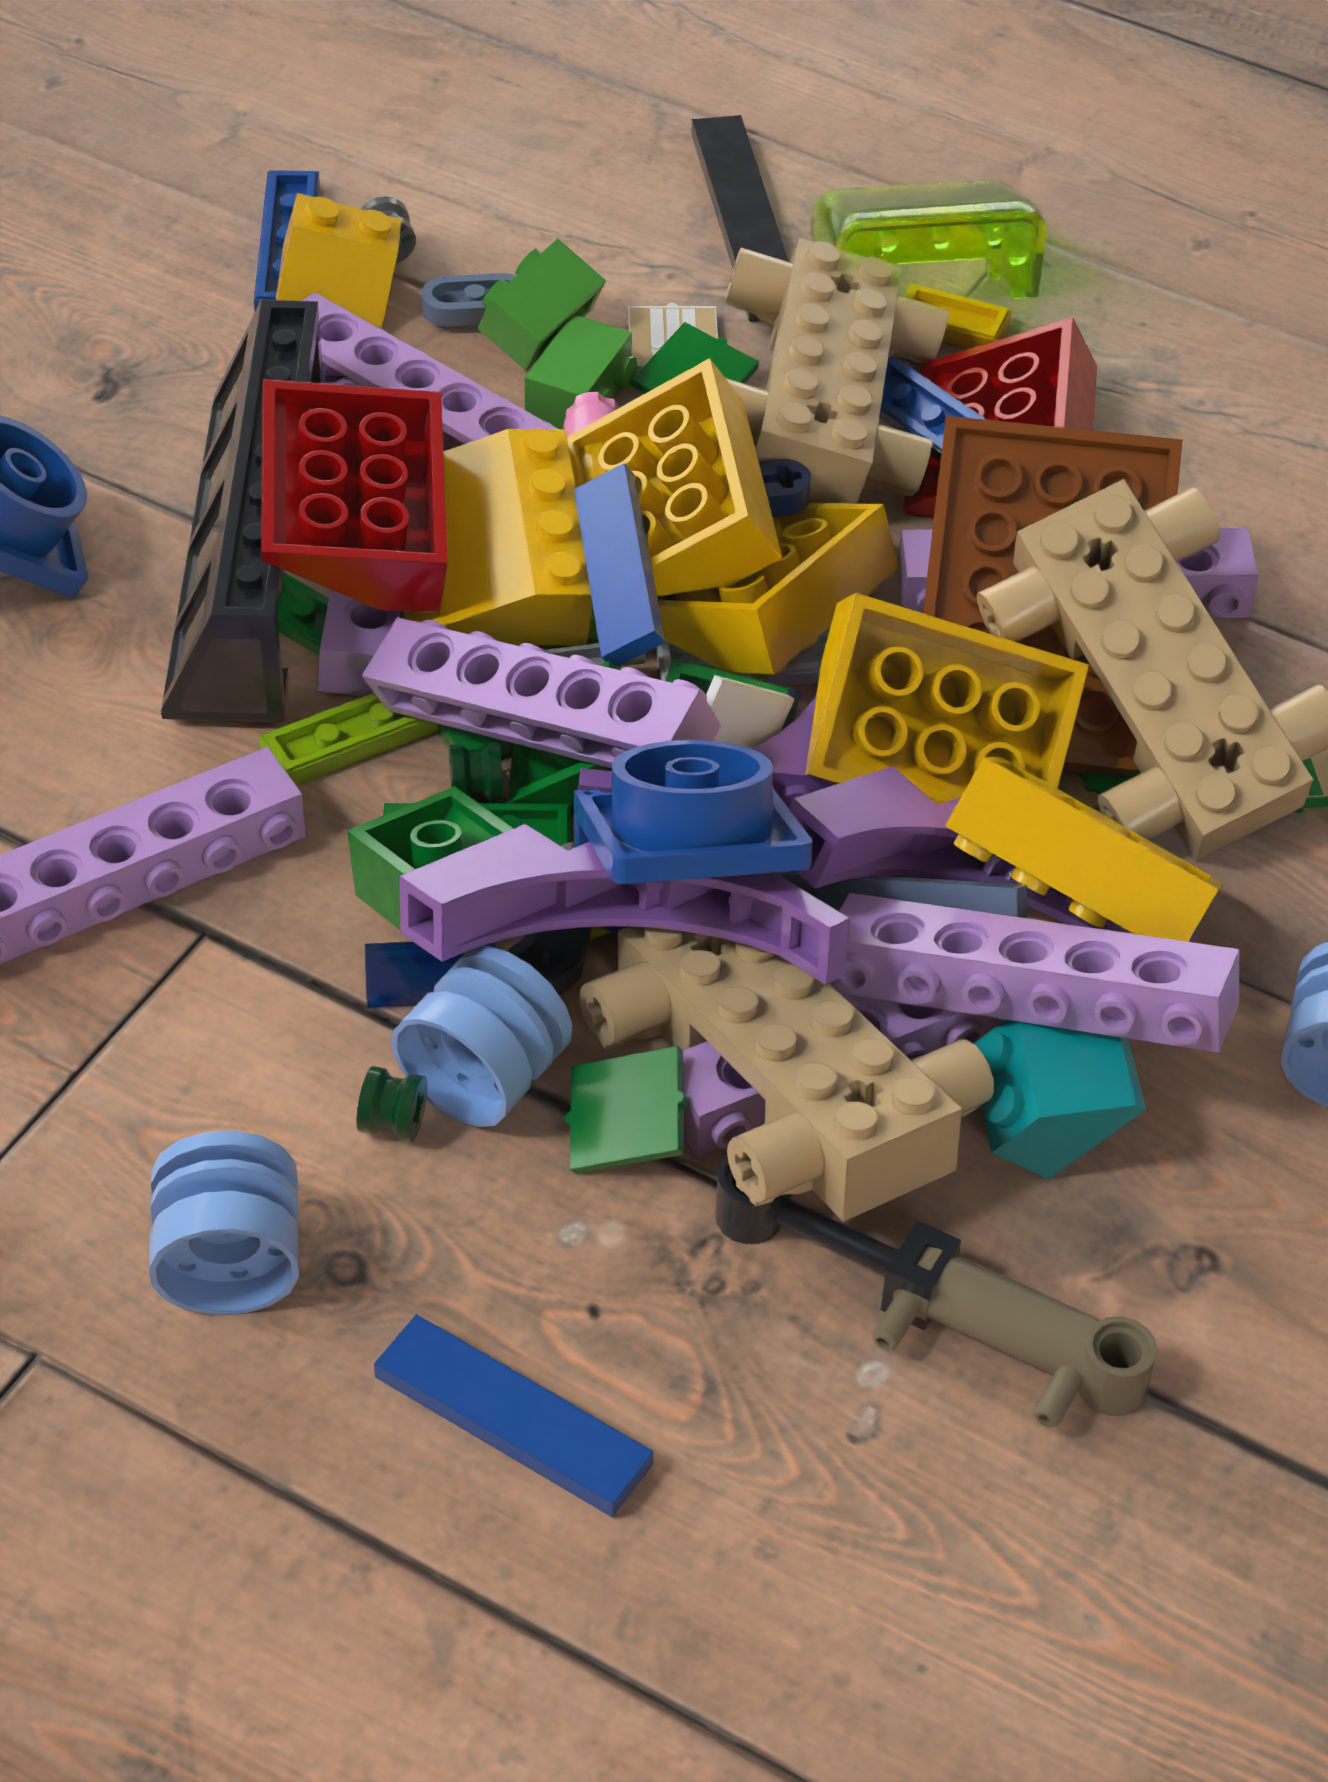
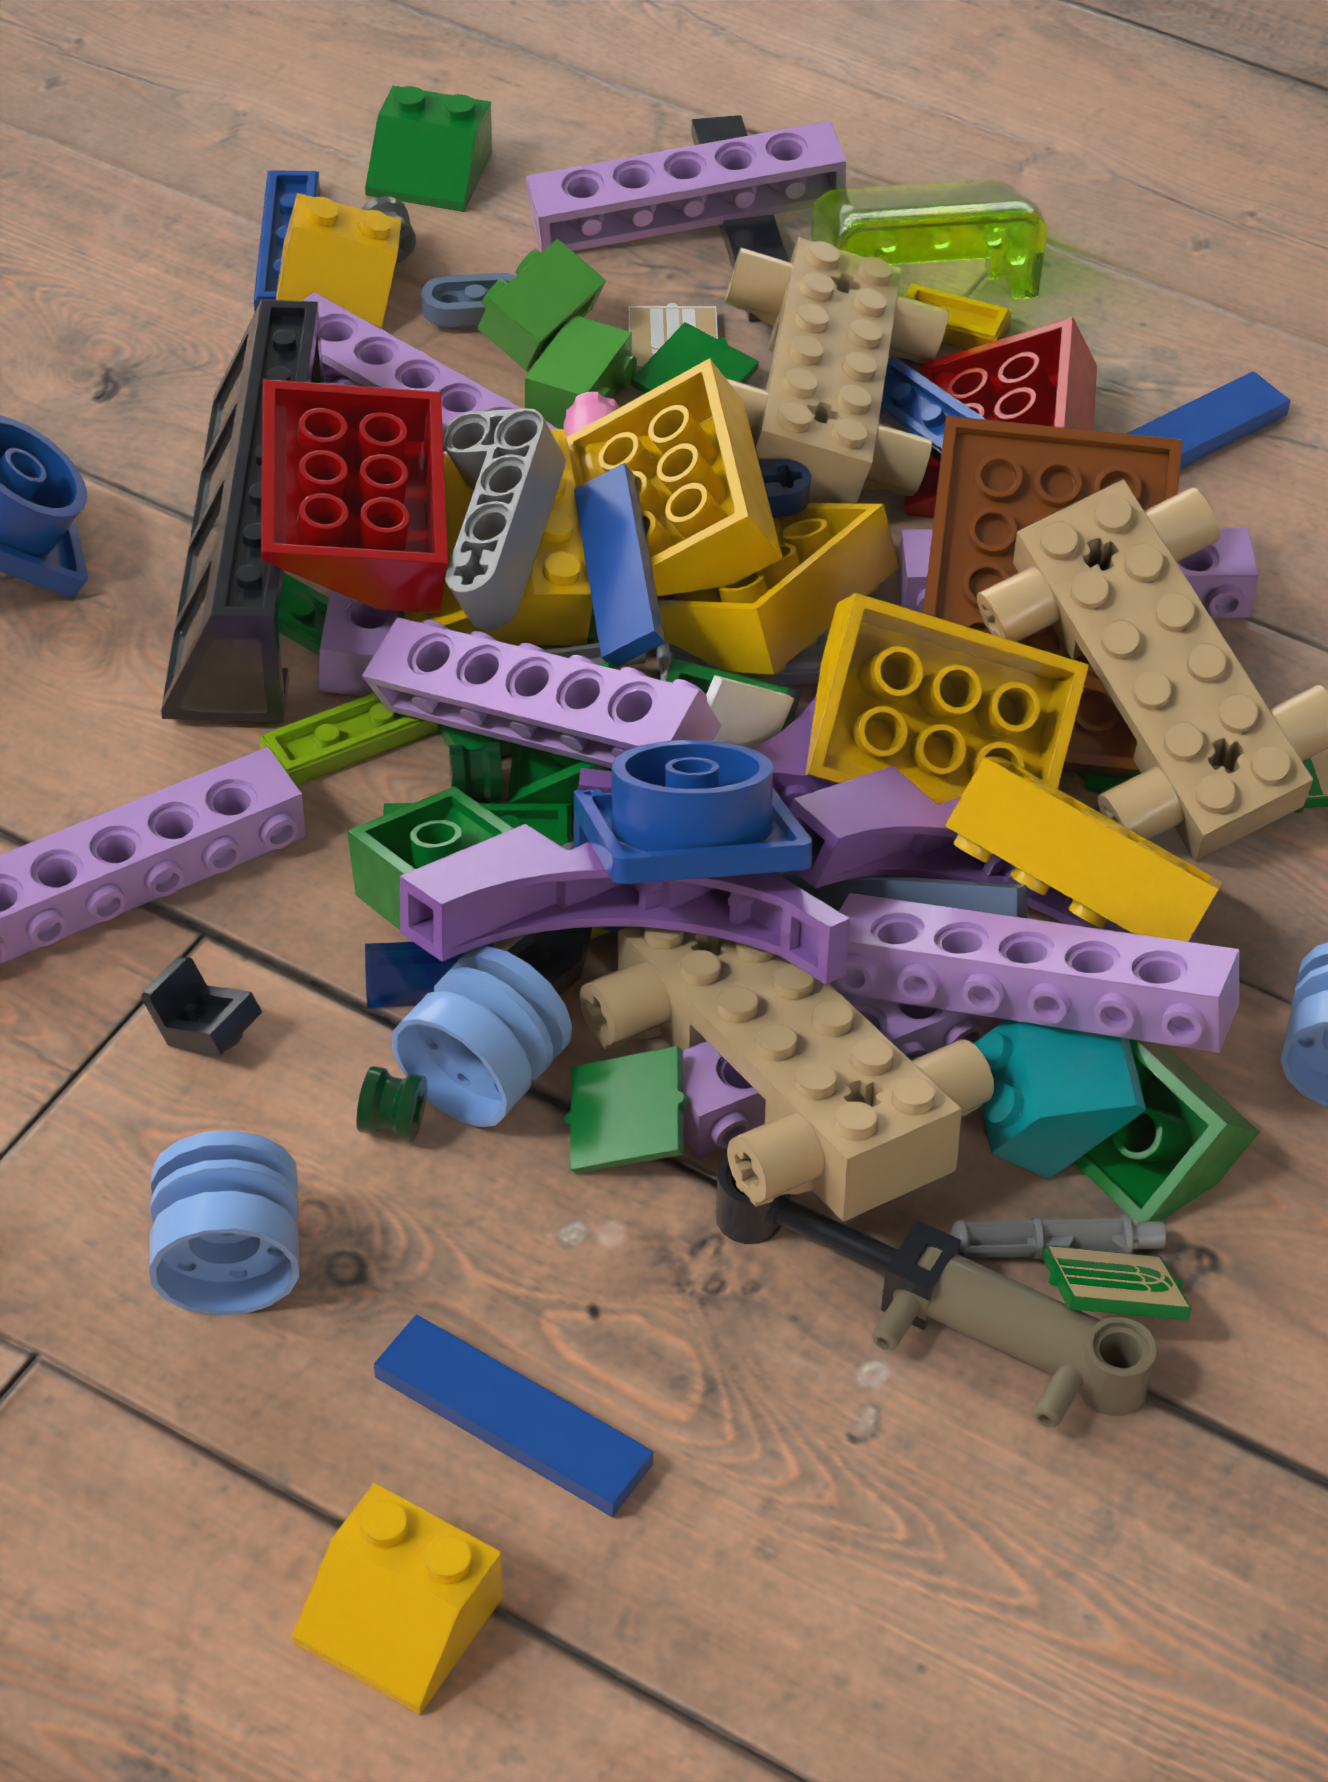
(198, 1014): none -> black bracket
(399, 1598): none -> yellow slope
(429, 148): none -> green slope
(515, 478): none -> light grey beam
(686, 187): none -> lavender brick
(1029, 1237): none -> light grey piece
(1116, 1283): none -> piece
(1174, 1146): none -> green slope
(1219, 416): none -> blue tile

